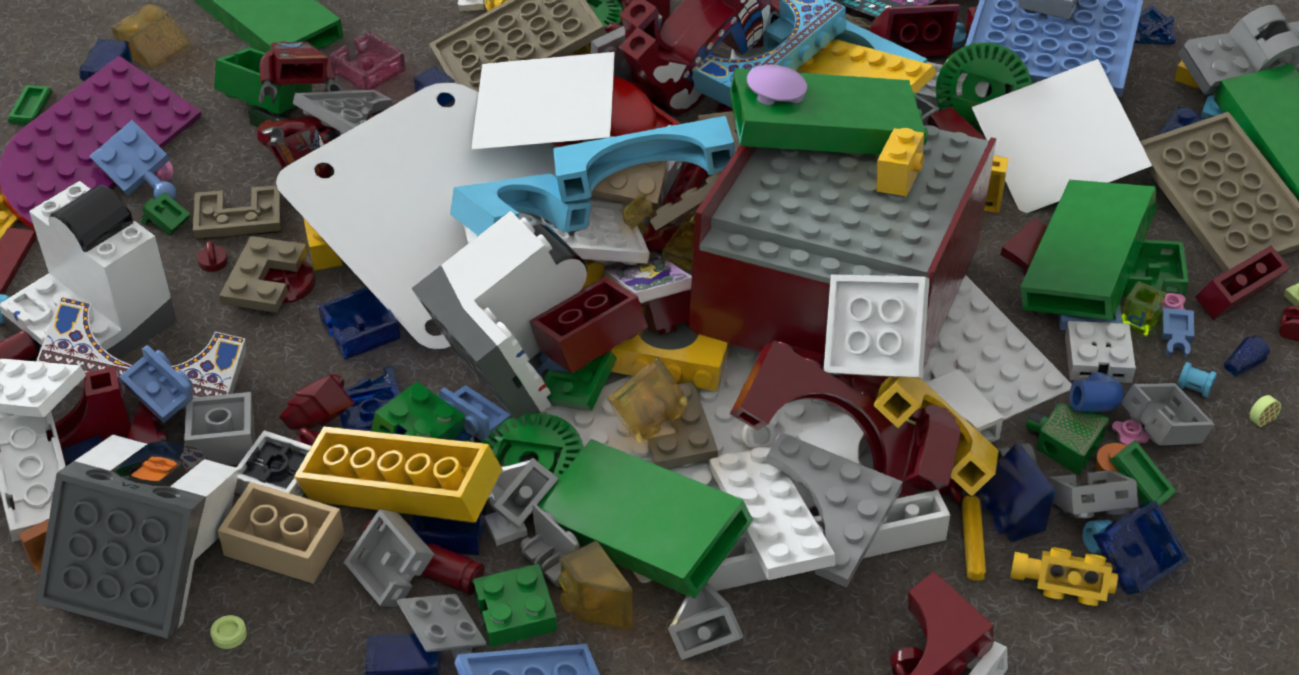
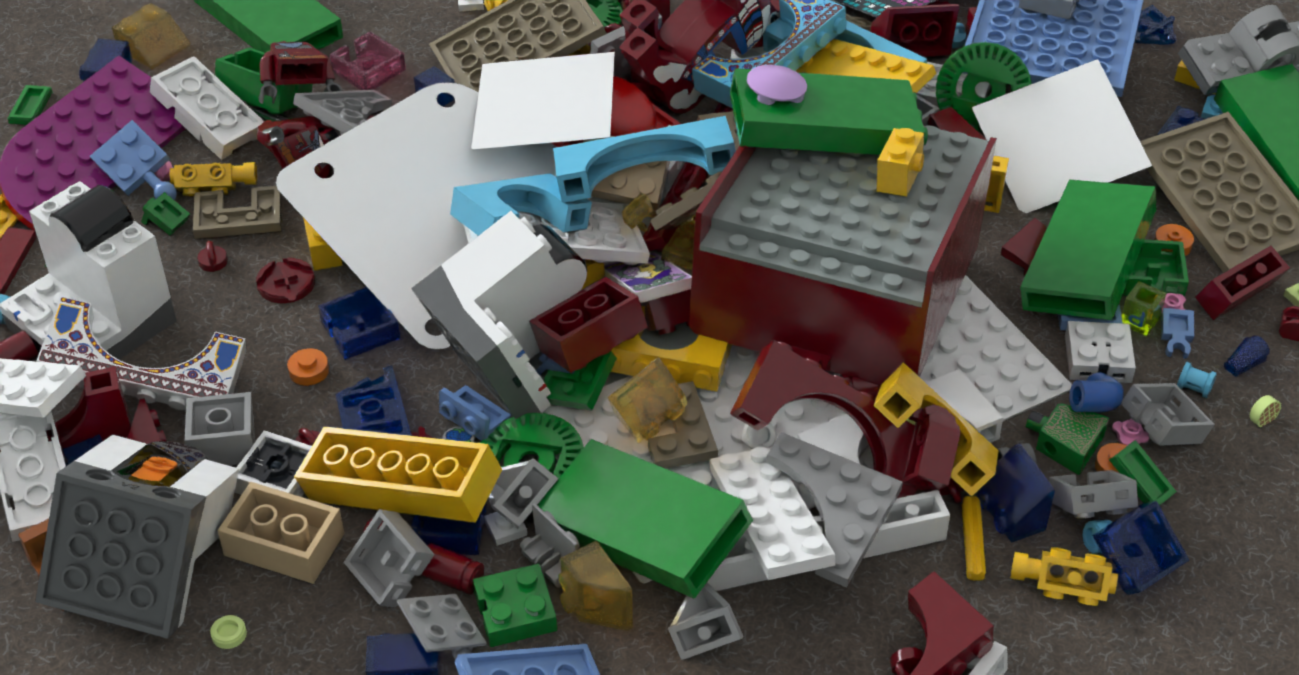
(158, 384): medium blue bracket -> none
(206, 106): none -> white piece
(206, 177): none -> yellow brick
(246, 282): dark tan plate -> none
(308, 367): none -> orange wheel
(317, 403): dark red connector -> none
(420, 414): green piece -> none
(876, 325): white plate -> none
(1175, 232): none -> orange wheel

